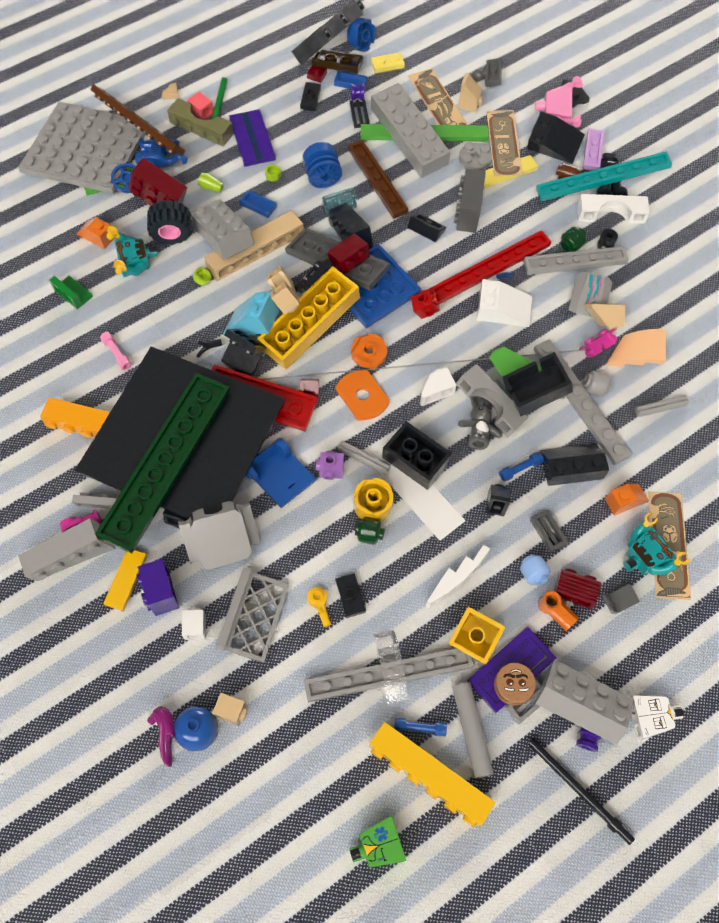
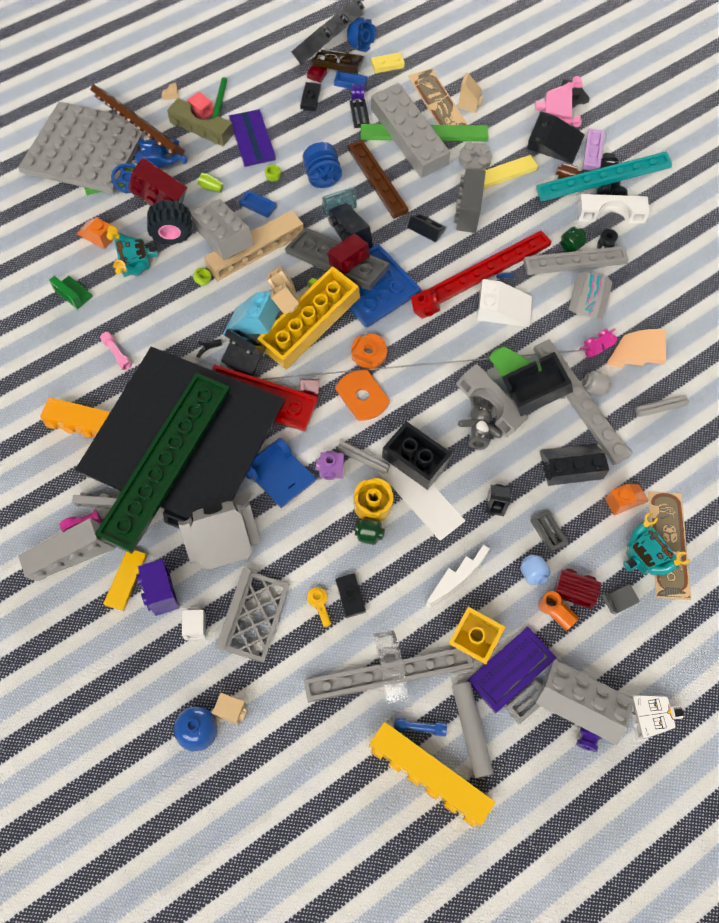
(166, 731): magenta piece -> none
(311, 277): black plate -> none
(379, 845): bright green torso -> none
(438, 386): white slope -> none
(492, 74): dark grey plate -> none
(504, 143): sticker -> none
(508, 473): blue bar -> none
(514, 684): medium nougat head -> none
(607, 314): tan slope -> none
(613, 823): black bar -> none

